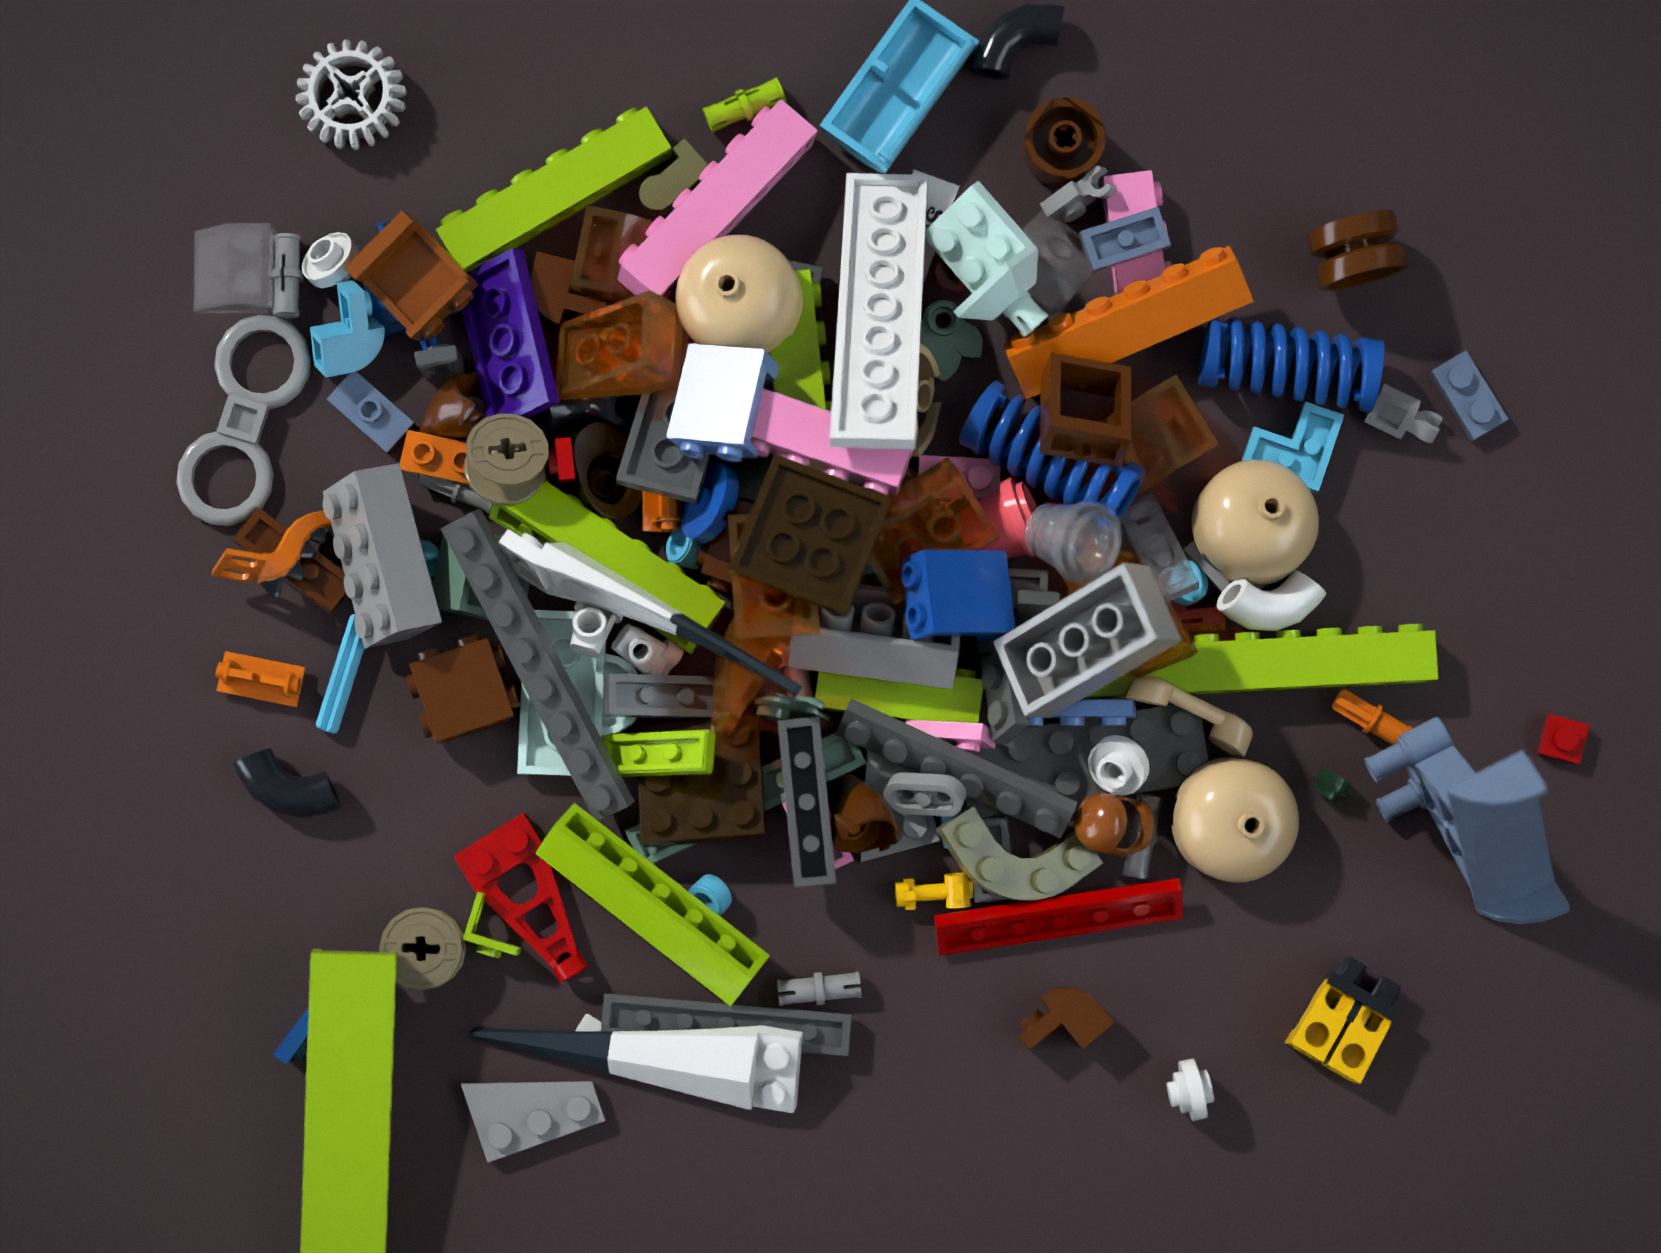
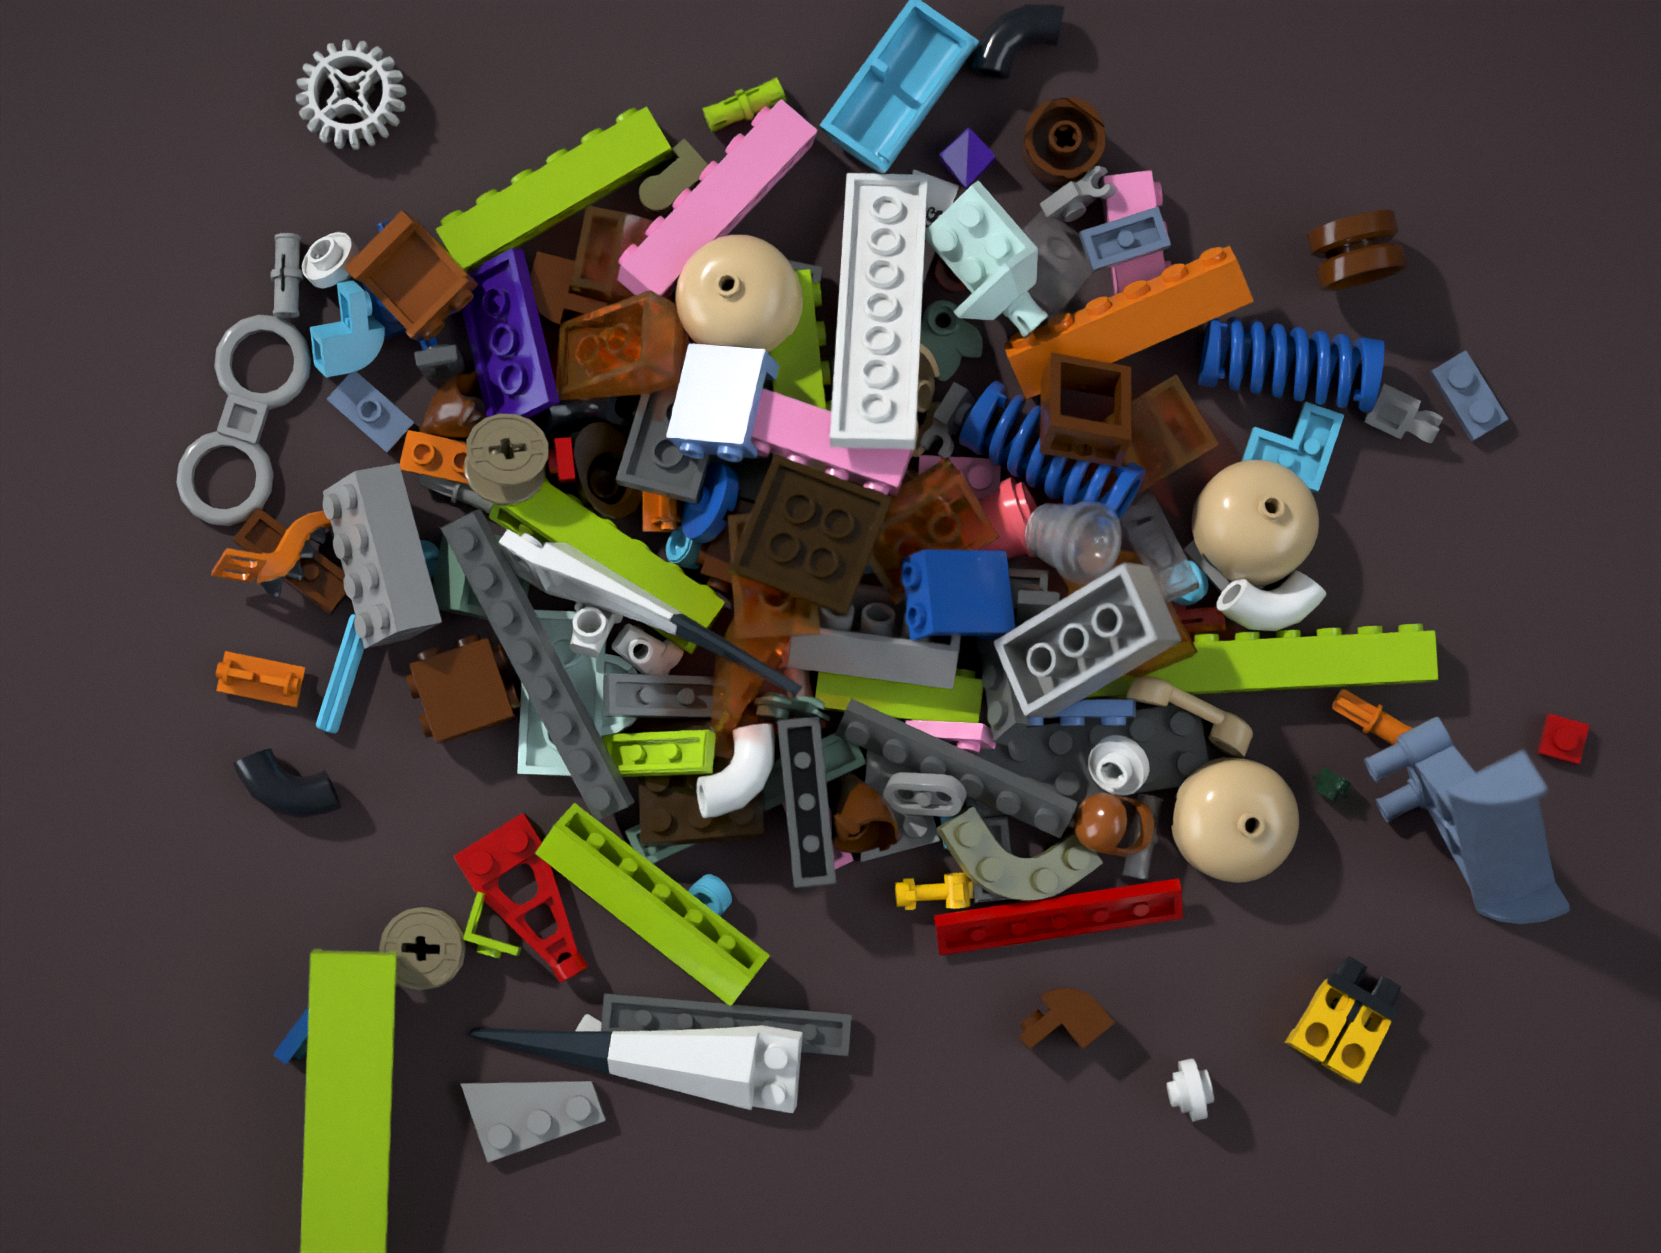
(234, 268): clear slope -> none
(743, 776): none -> white cylinder
(819, 988): light grey pin -> none
(948, 419): none -> light grey plate
(967, 158): none -> dark purple slope

